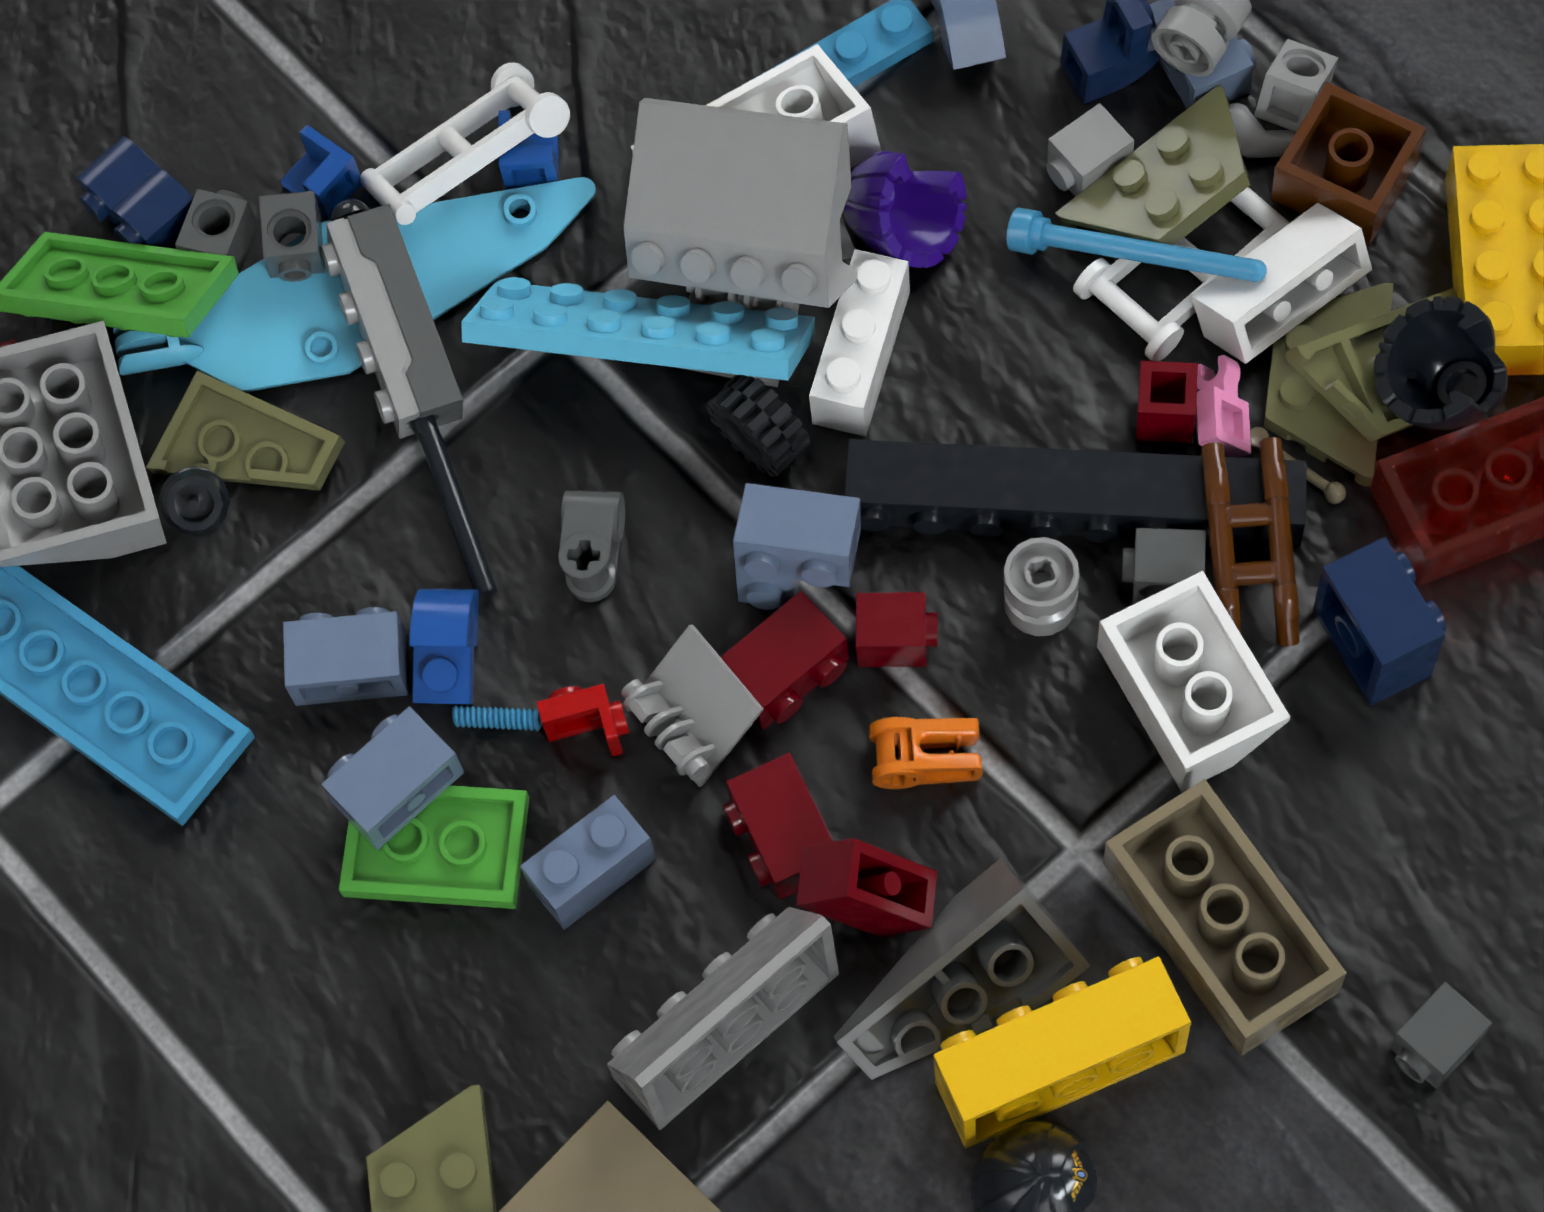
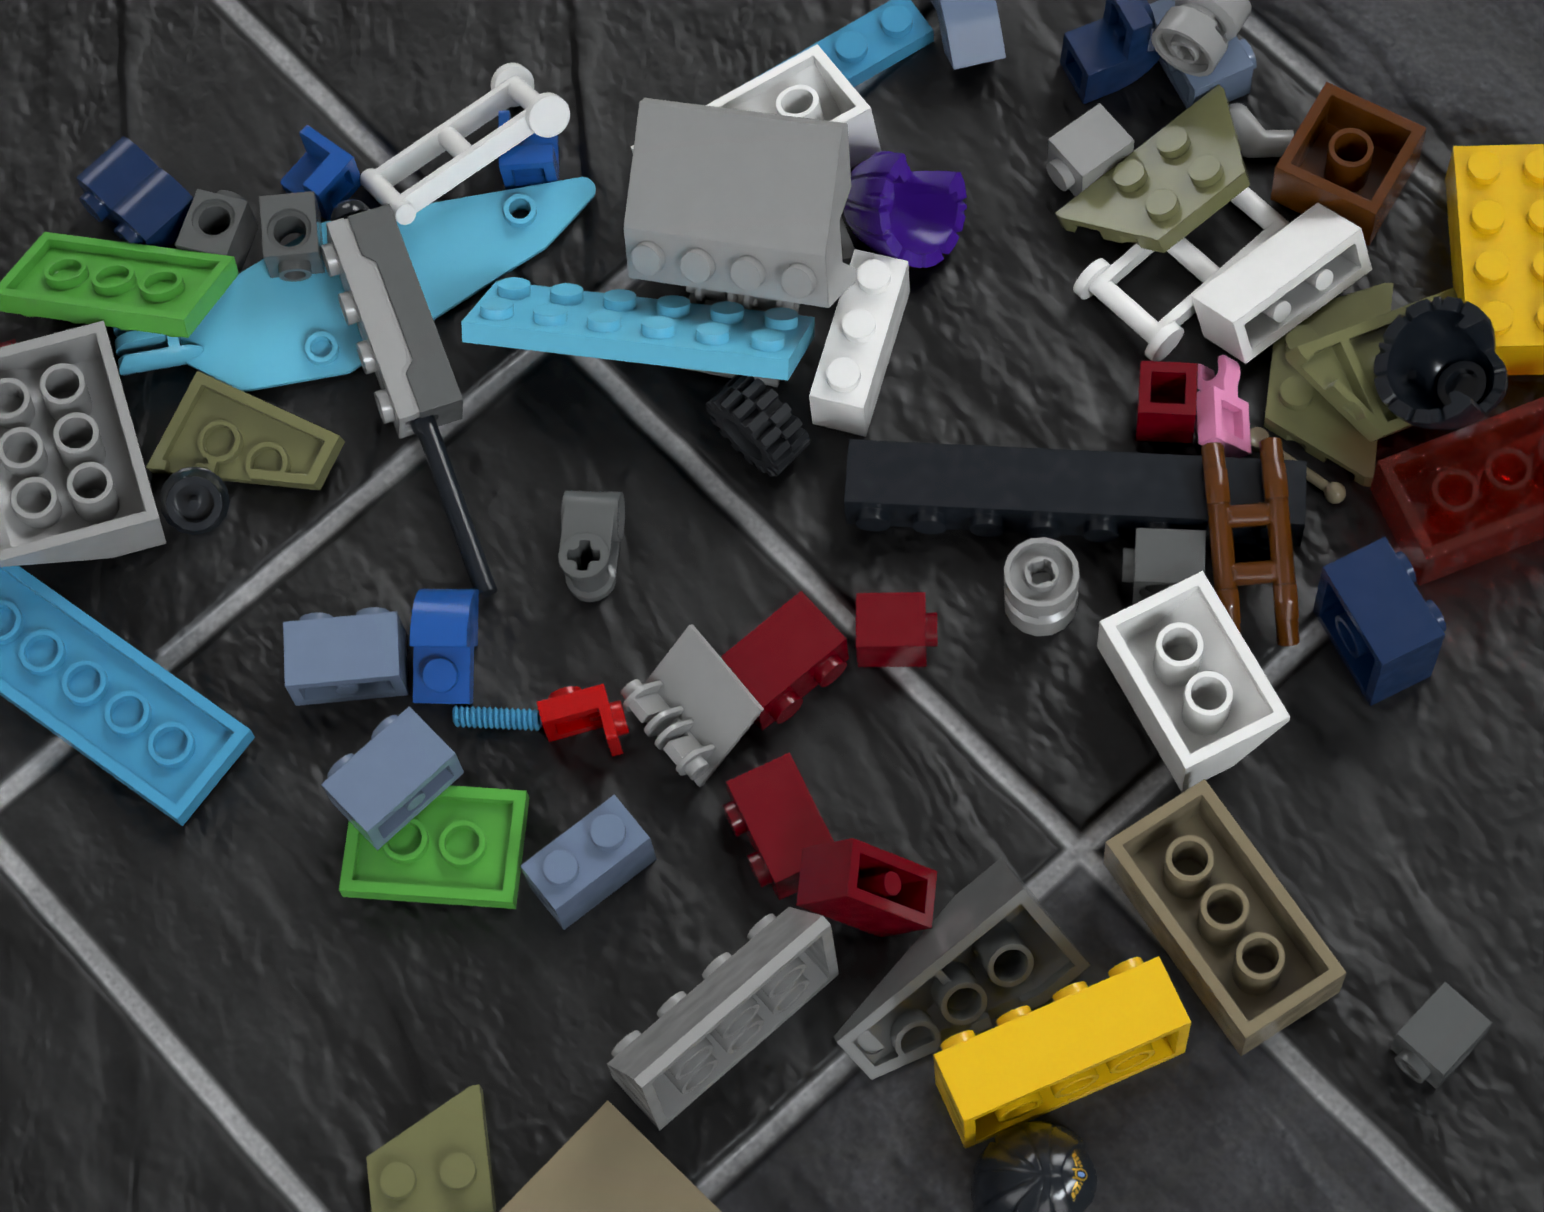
(792, 539): sand blue brick -> none
(917, 767): orange piece -> none
(1033, 232): dark azure piece -> none
(1294, 84): light grey brick -> none

